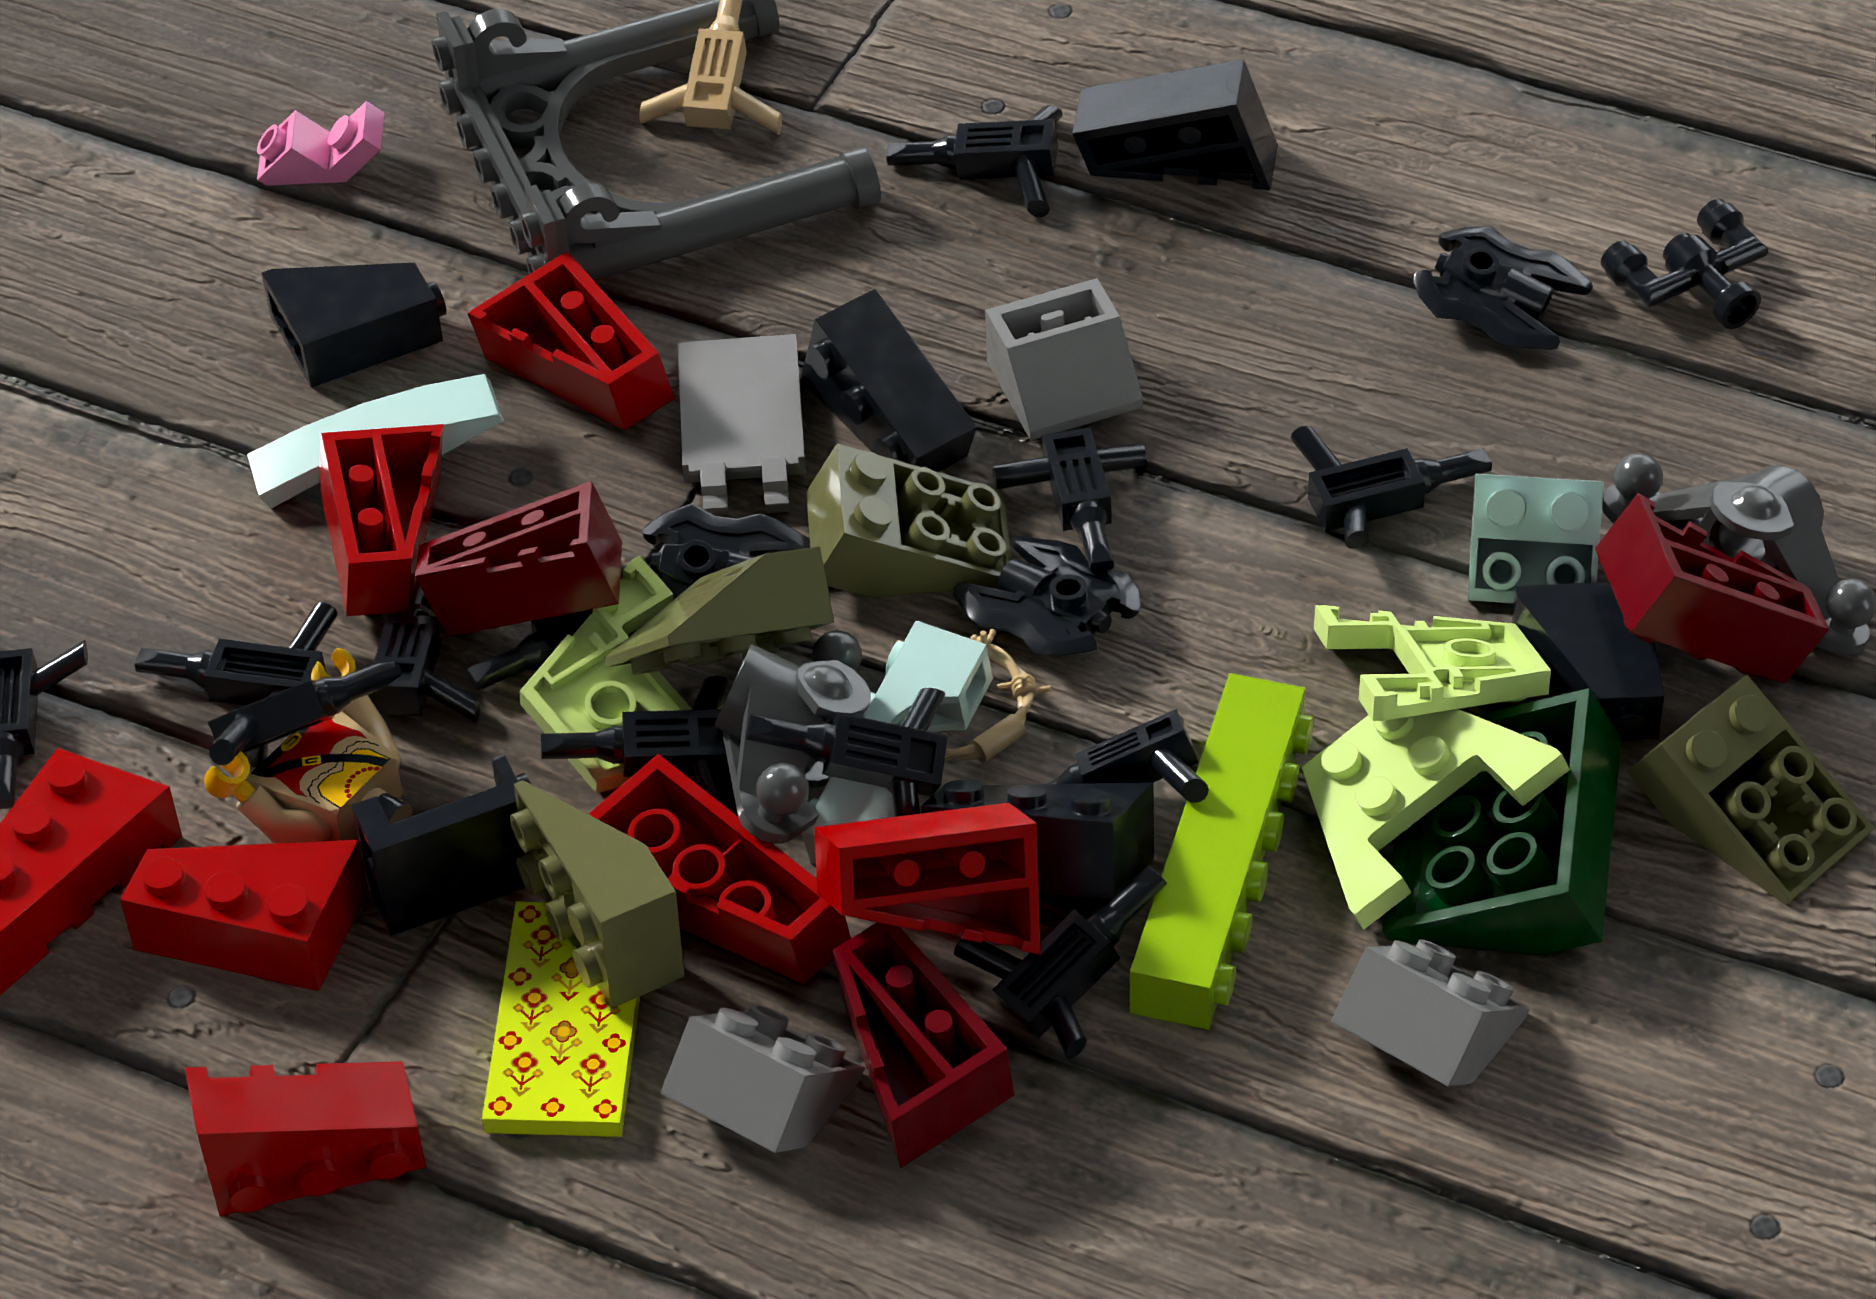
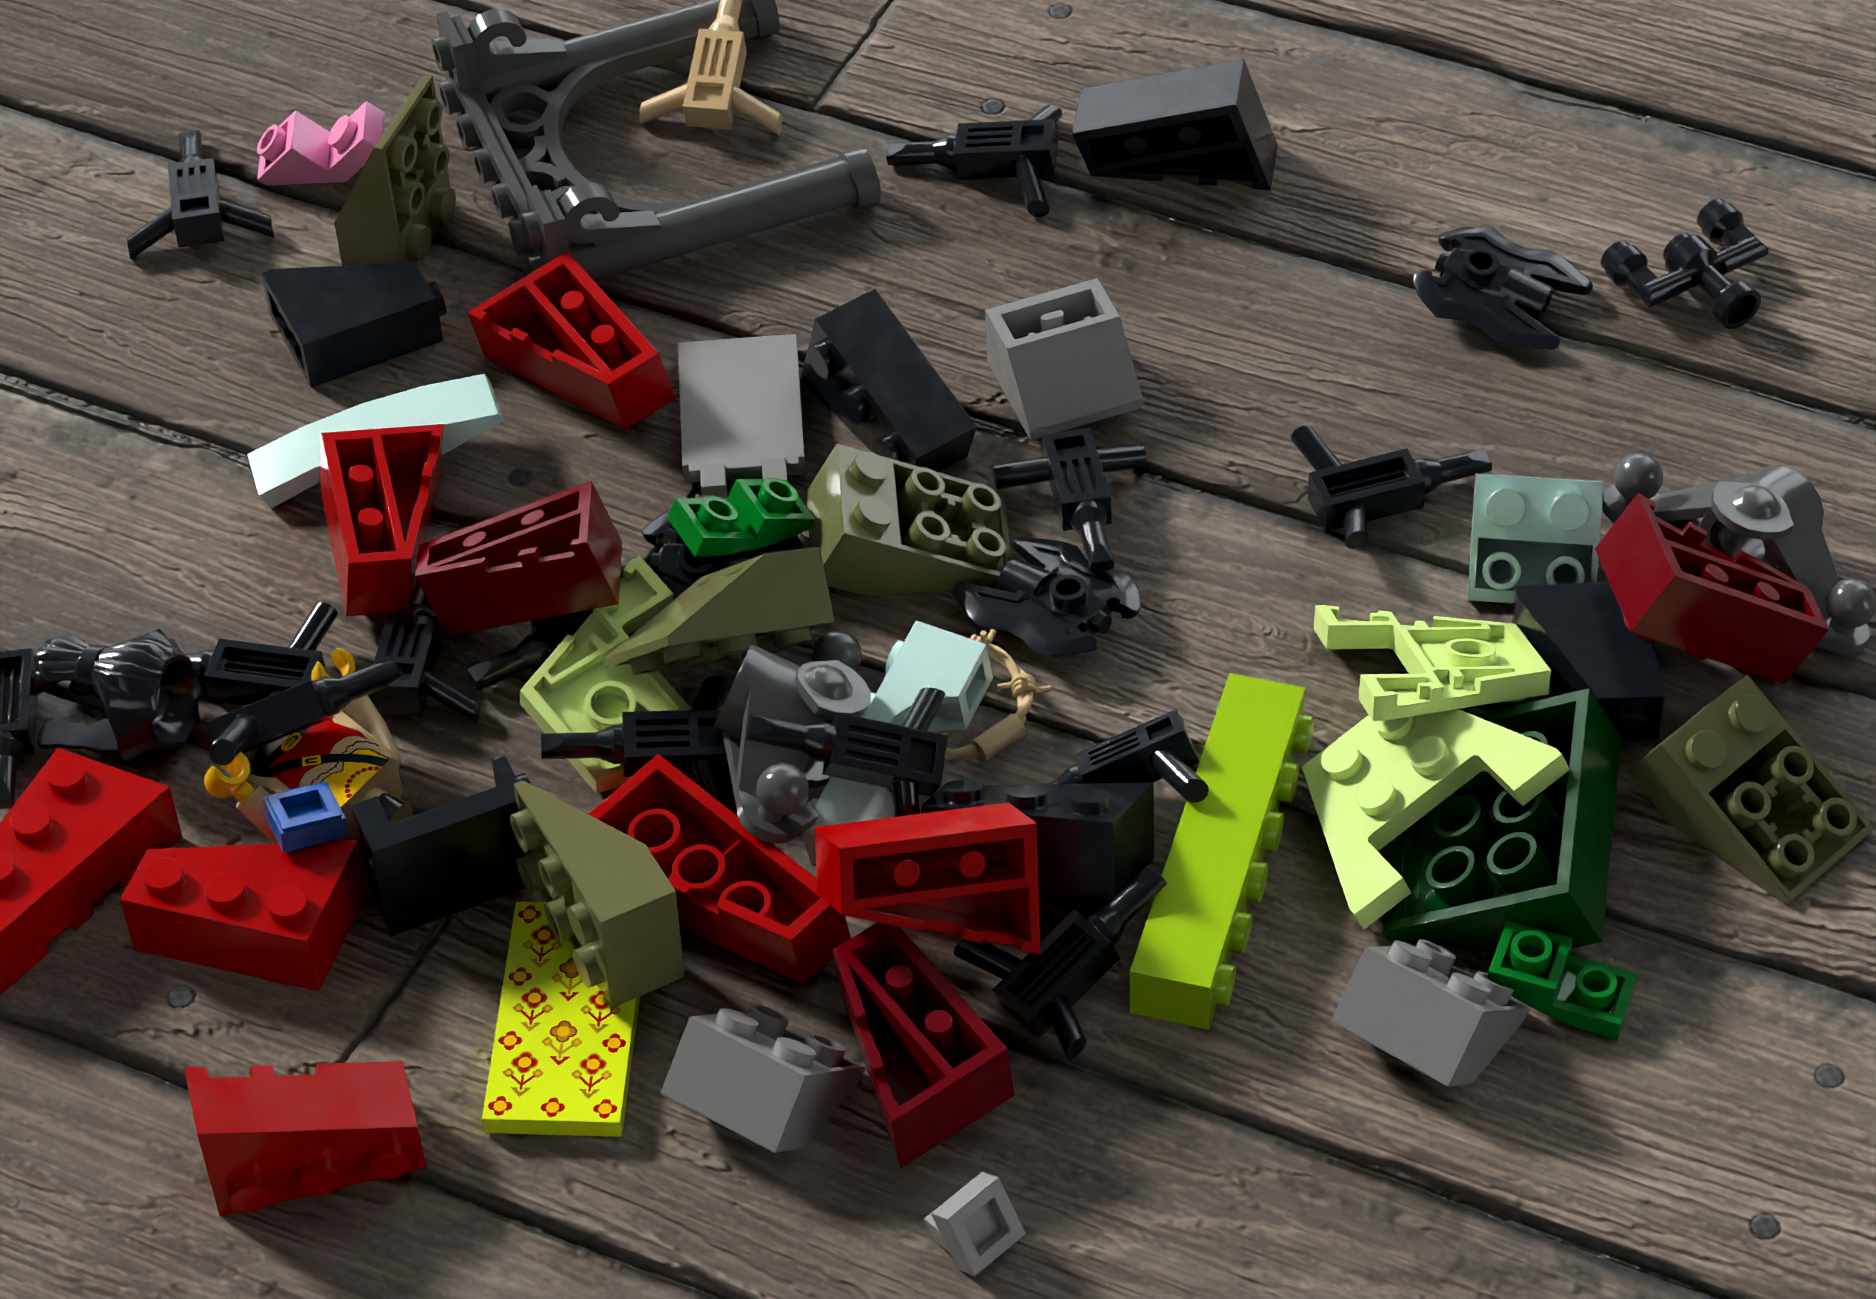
(145, 690): none -> black piece
(196, 204): none -> black piece
(305, 817): none -> blue tile
(401, 189): none -> olive slope
(749, 519): none -> green slope
(976, 1224): none -> light grey tile
(1561, 984): none -> green slope

